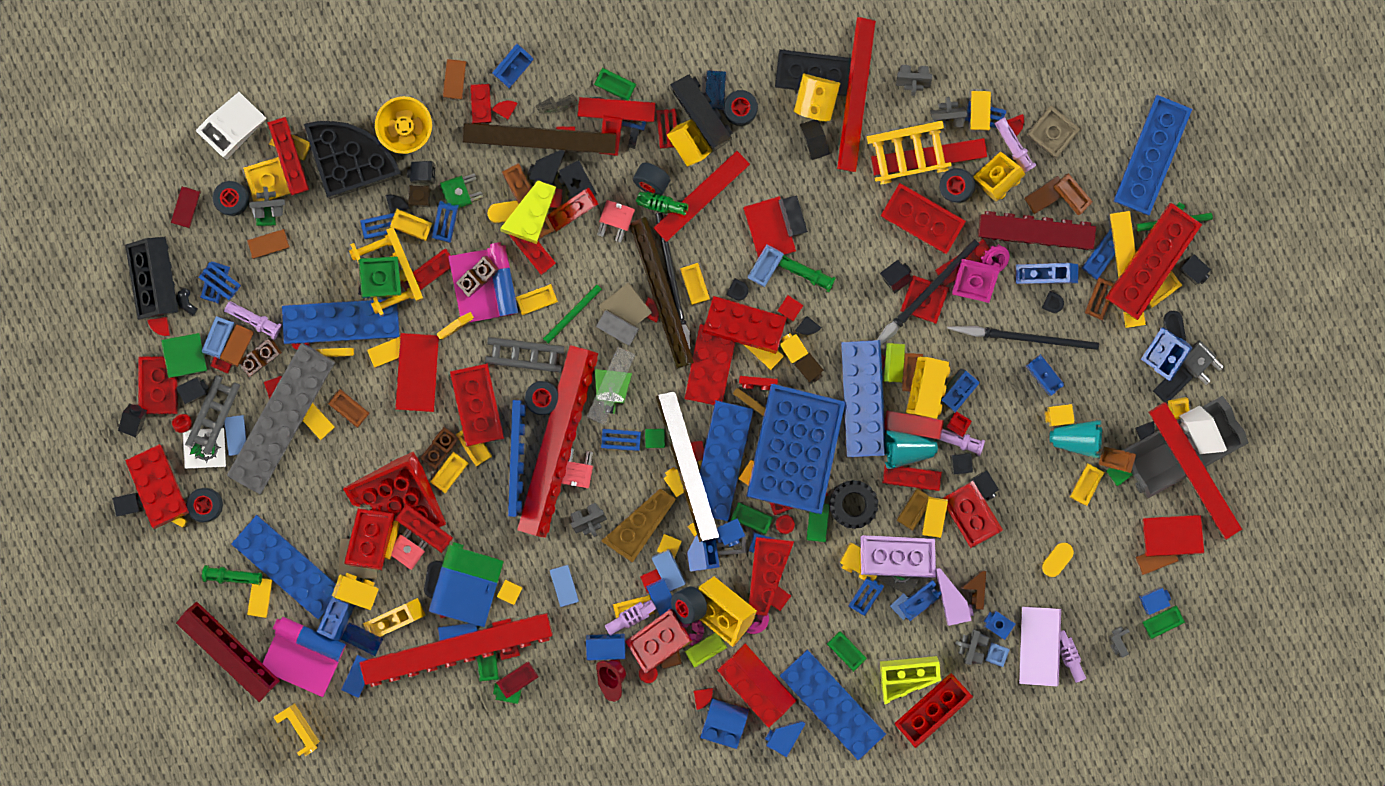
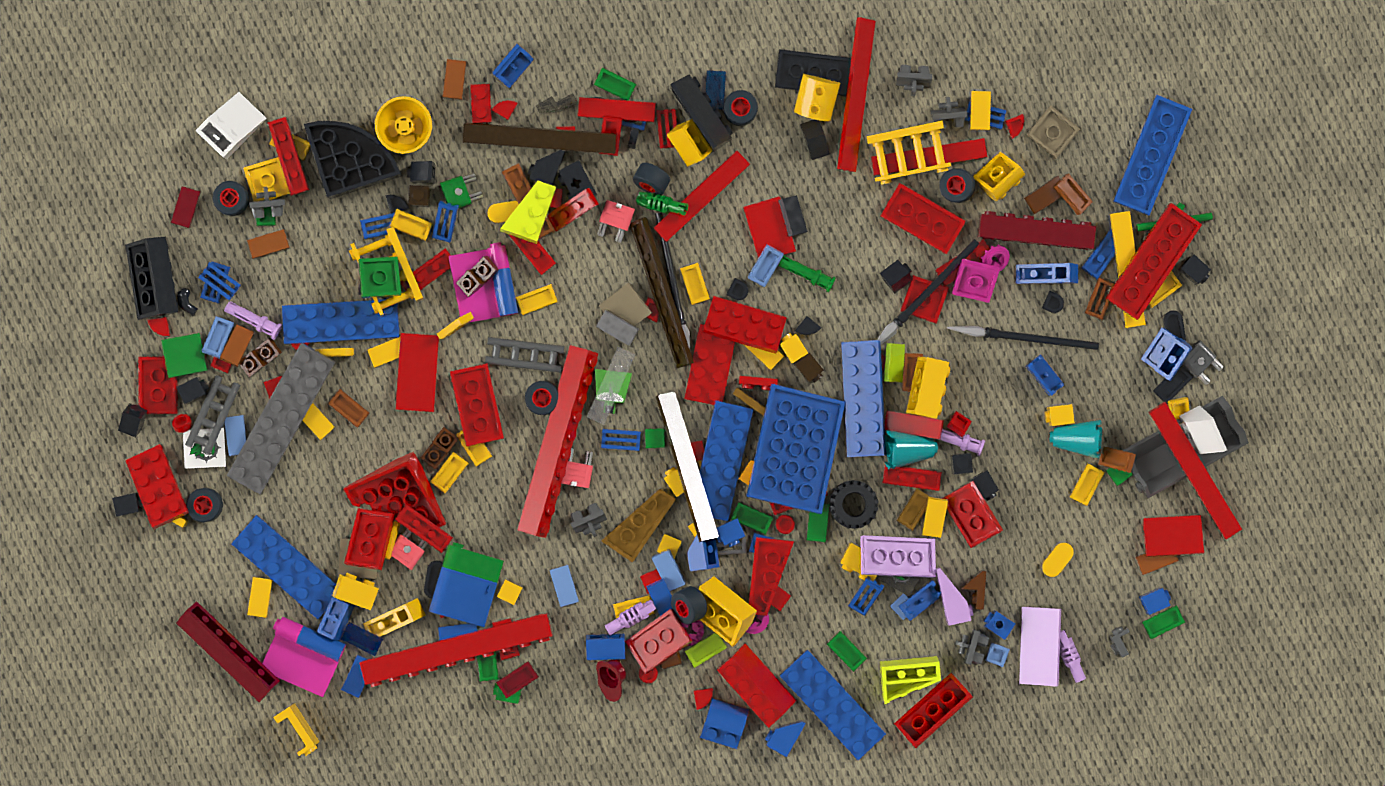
(223, 575): green pin -> none
(516, 466): blue plate -> none
(572, 314): green bar -> none
(790, 308): red tile -> none
(959, 389): blue hinge -> none
(1019, 153): lavender pin -> none
(1145, 430): black tile -> none

